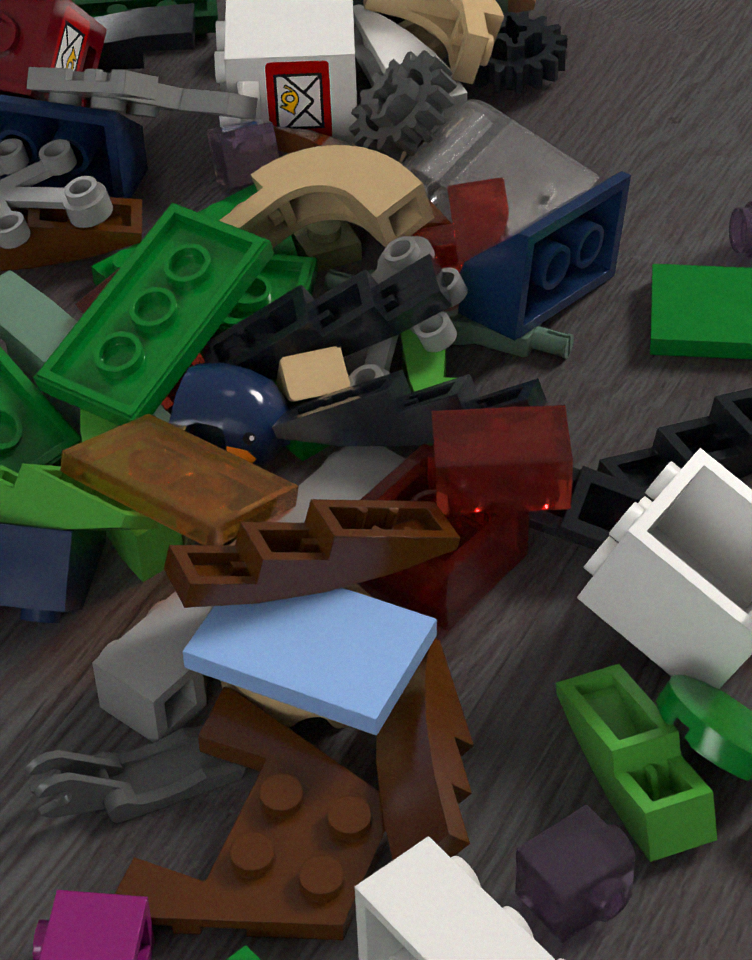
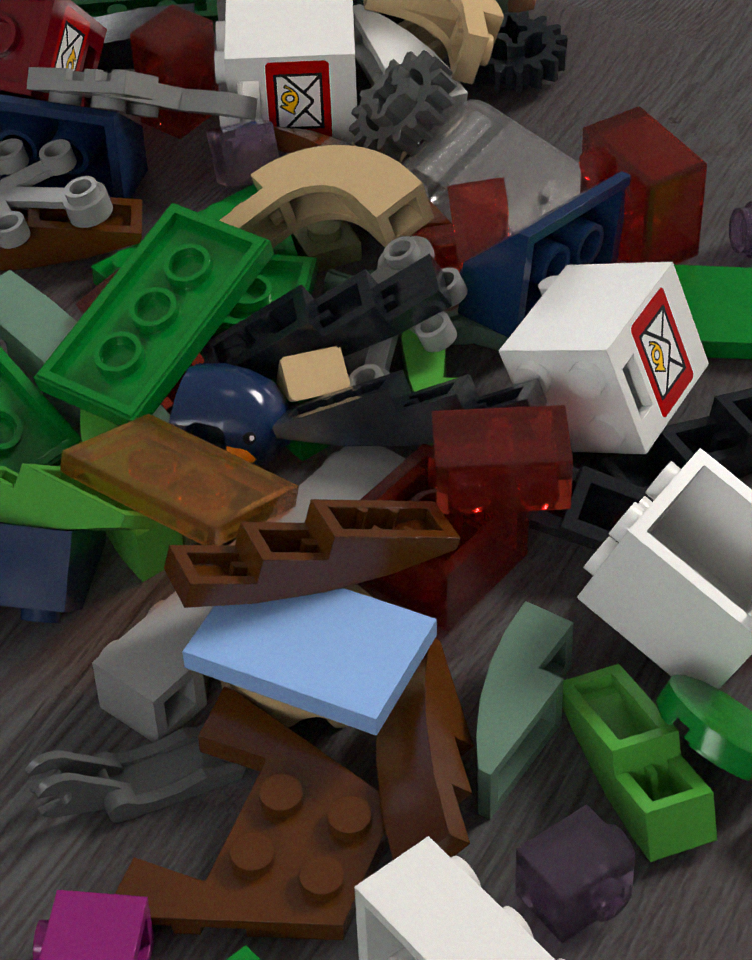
(181, 53): none -> clear red brick
(520, 701): none -> sand green slope
(611, 350): none -> white container
(664, 188): none -> clear red brick

